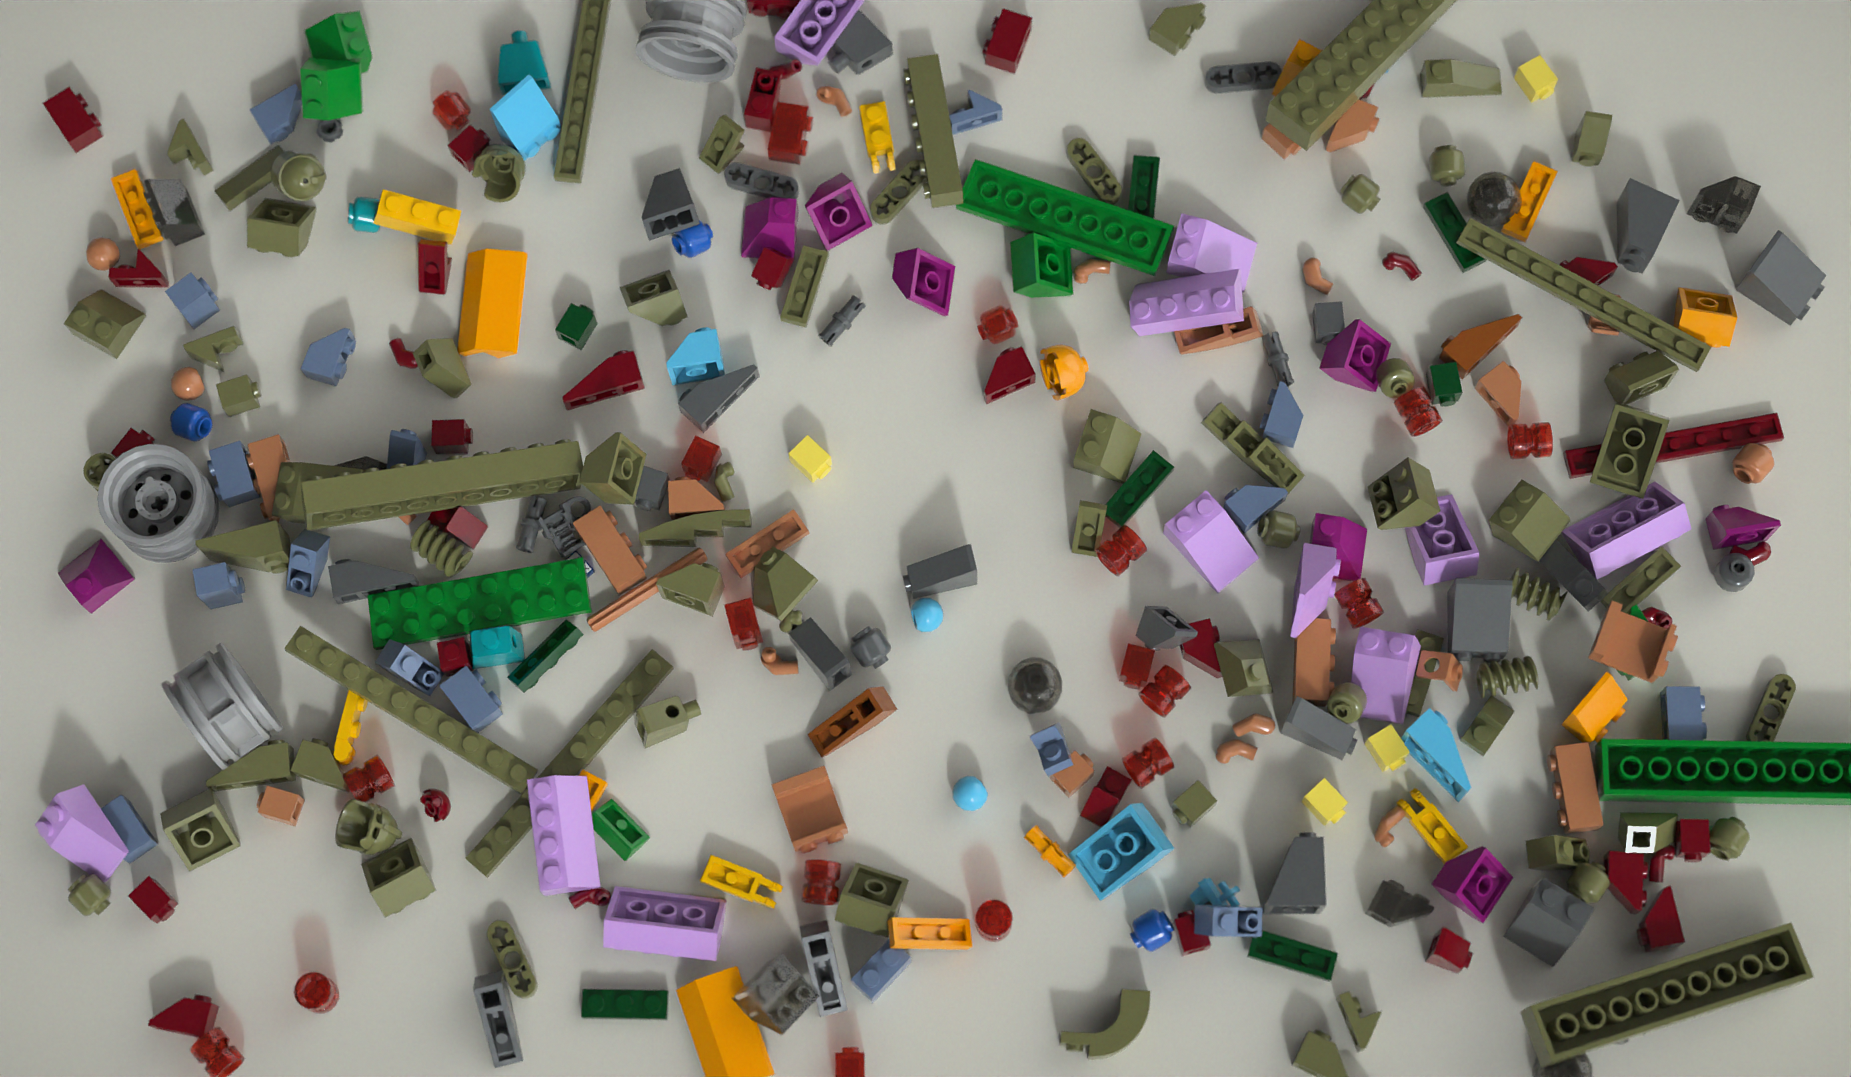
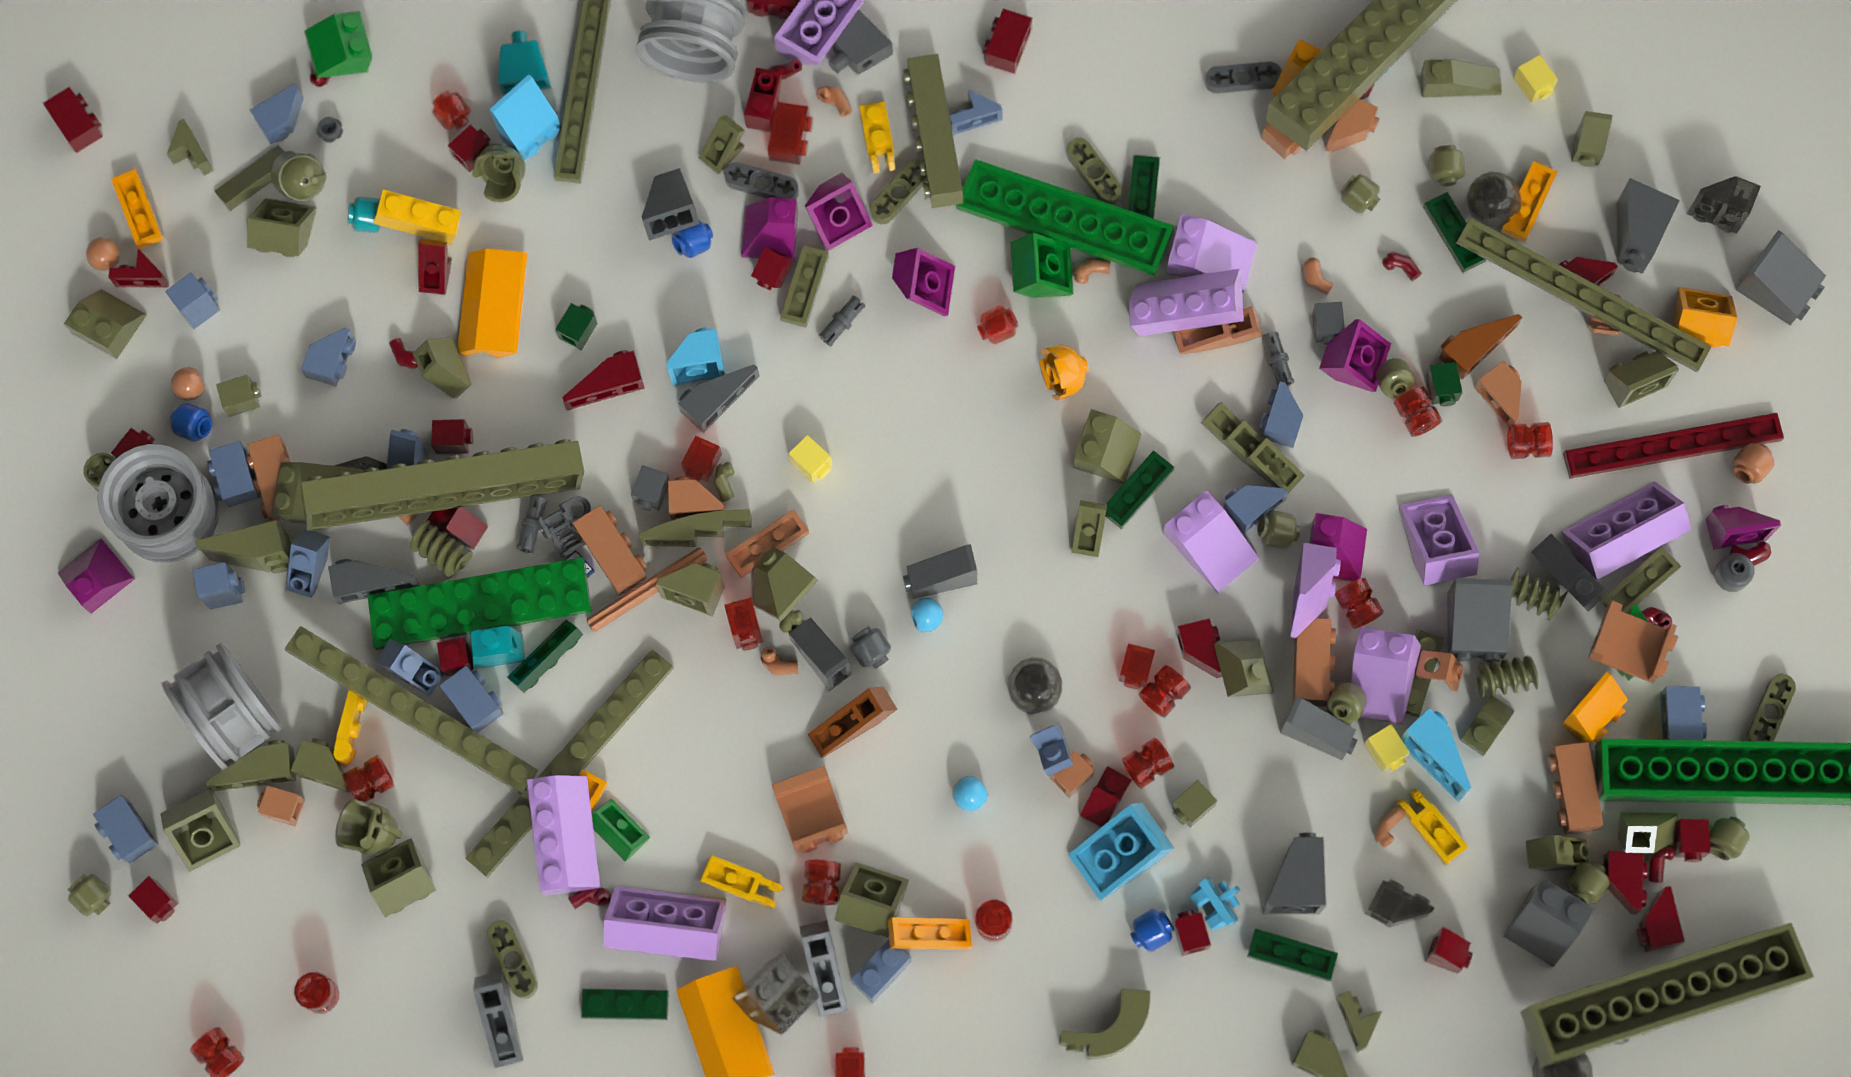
(82, 833): lavender slope -> none
(173, 210): clear smoke slope -> none
(187, 1017): dark red slope -> none
(208, 348): olive slope -> none
(331, 89): green slope -> none
(436, 804): dark red plate -> none
(614, 470): olive slope -> none
(654, 720): olive torso -> none
(655, 299): olive slope -> none
(1010, 373): dark red slope -> none
(1050, 851): light orange pin -> none
(1124, 547): clear red wheel -> none
(1163, 628): dark grey slope -> none
(1176, 25): olive slope -> none
(1228, 921): sand blue slope -> none
(1233, 748): nougat arm -> none
(1255, 723): nougat arm -> none
(1325, 803): light yellow brick -> none
(1403, 496): olive slope -> none
(1473, 882): magenta slope -> none
(1528, 520): olive slope -> none
(1629, 450): olive slope -> none

